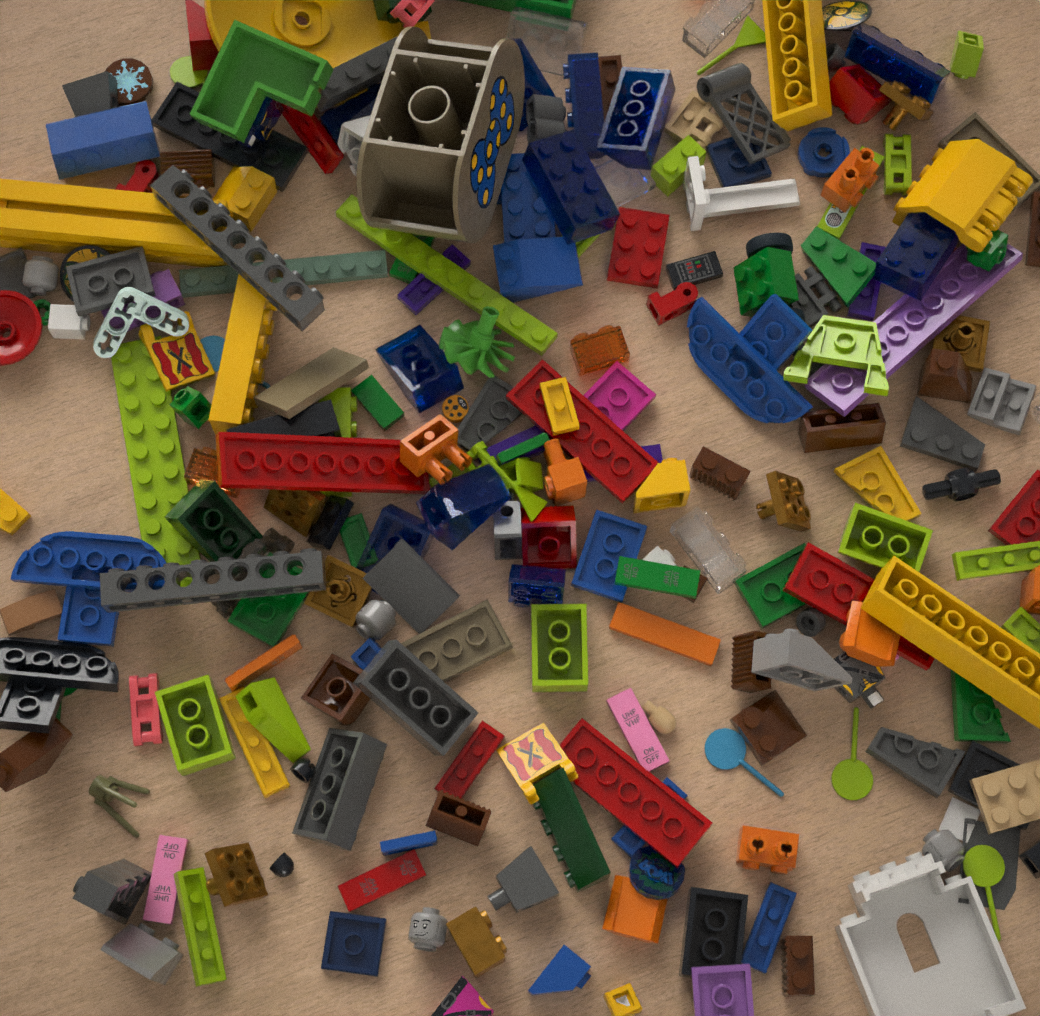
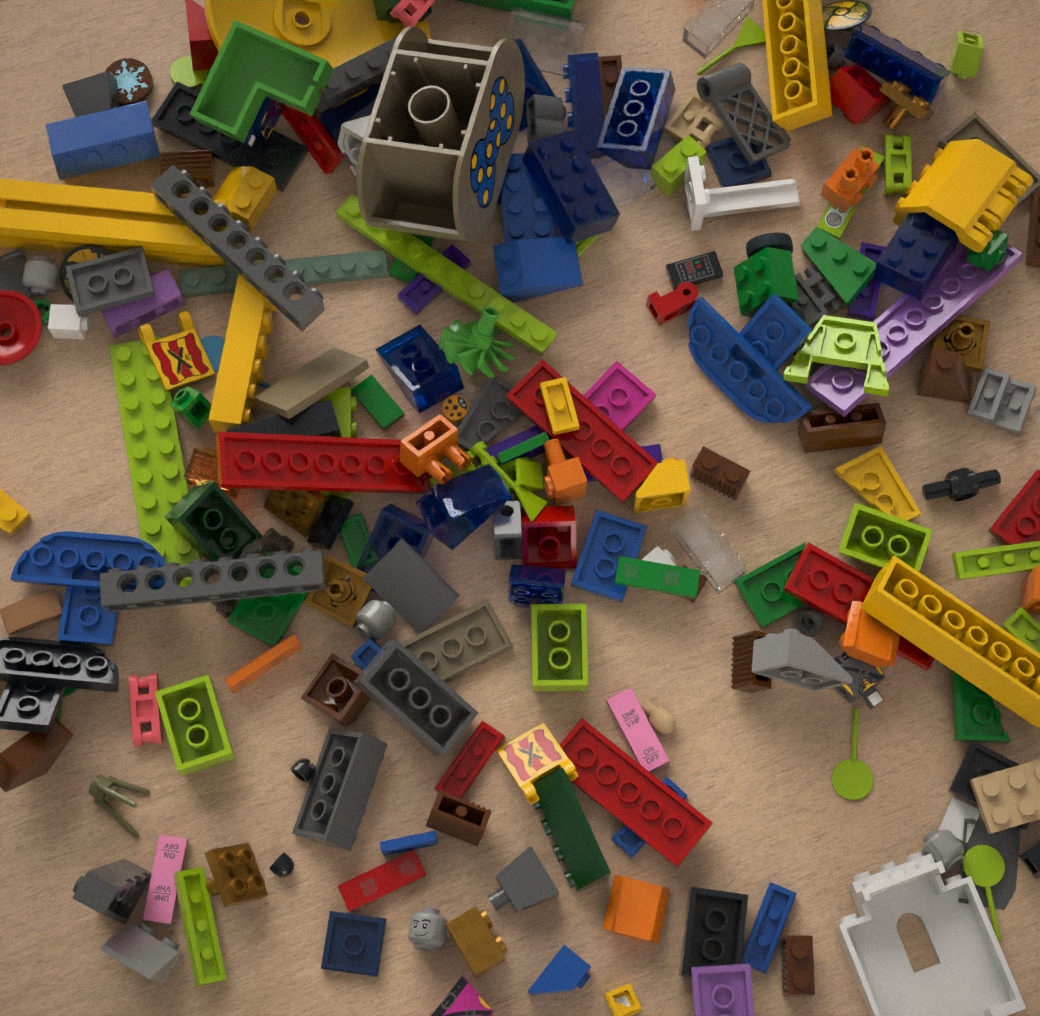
(137, 311): light aqua beam -> none
(144, 175): red leg -> none
(255, 748): yellow tile -> none
(273, 718): lime slope -> none
(599, 349): clear orange brick -> none
(638, 247): red plate -> none
(654, 875): tile -> none
(664, 634): orange tile -> none
(727, 749): dark azure piece -> none
(767, 849): orange brick -> none
(768, 727): reddish brown slope -> none
(786, 502): pearl gold plate -> none
(810, 145): blue plate -> none
(916, 760): dark grey wing -> none
(940, 438): dark grey wing -> none

